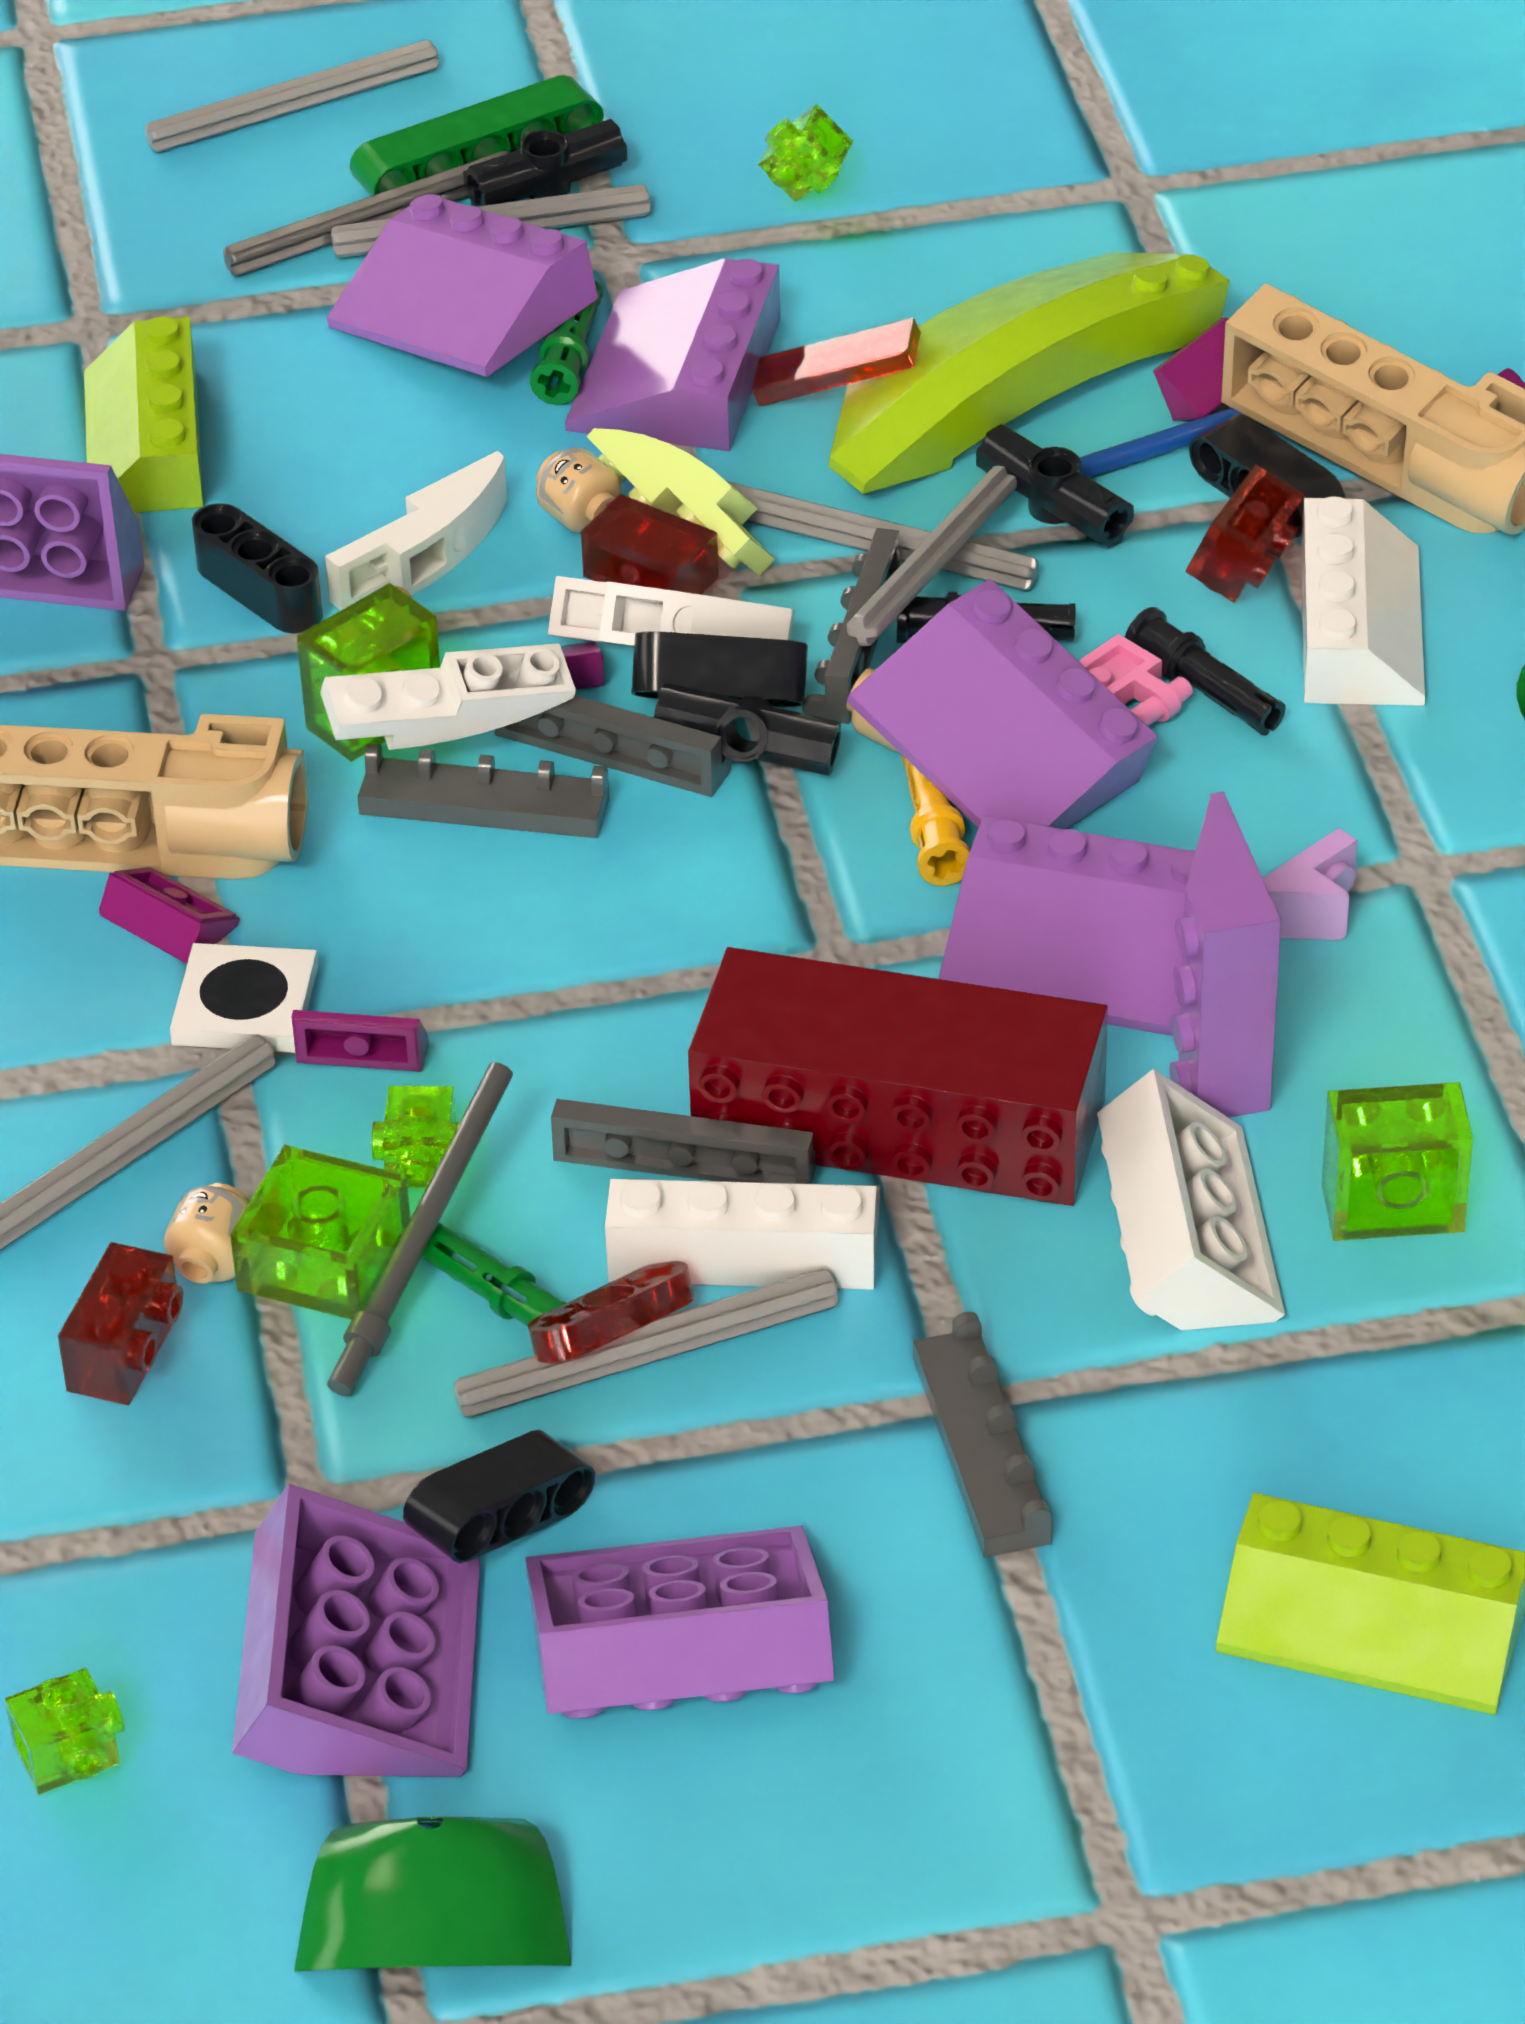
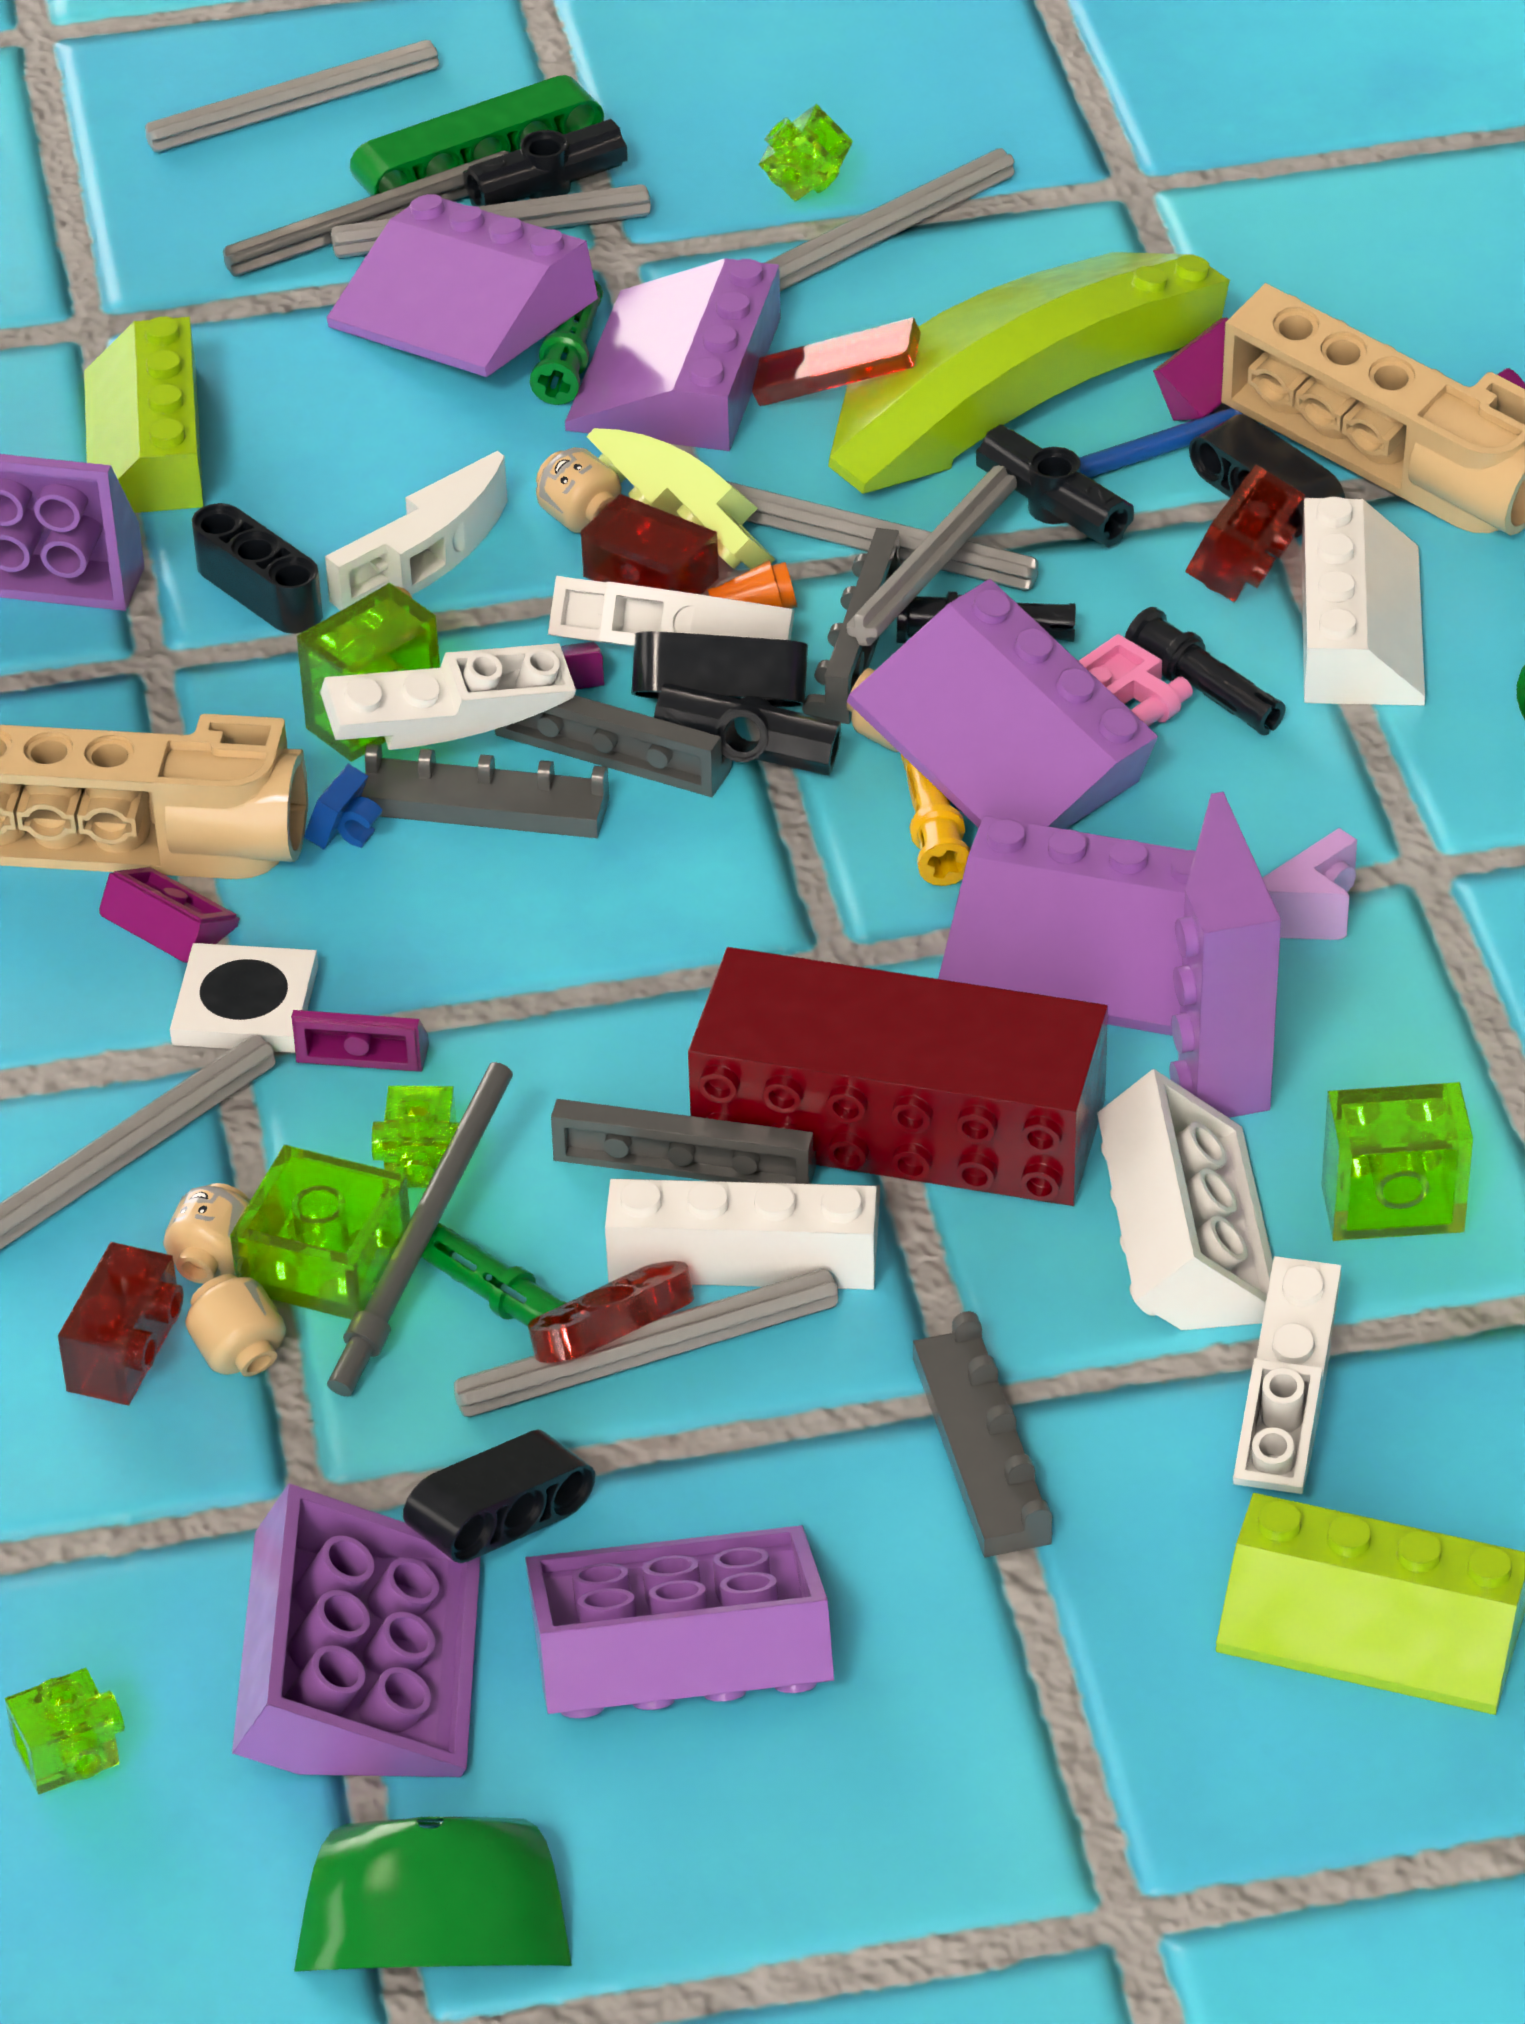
(235, 1325): none -> tan head
(343, 811): none -> blue tile
(760, 585): none -> orange cone
(893, 217): none -> light grey axle
(1288, 1376): none -> white slope

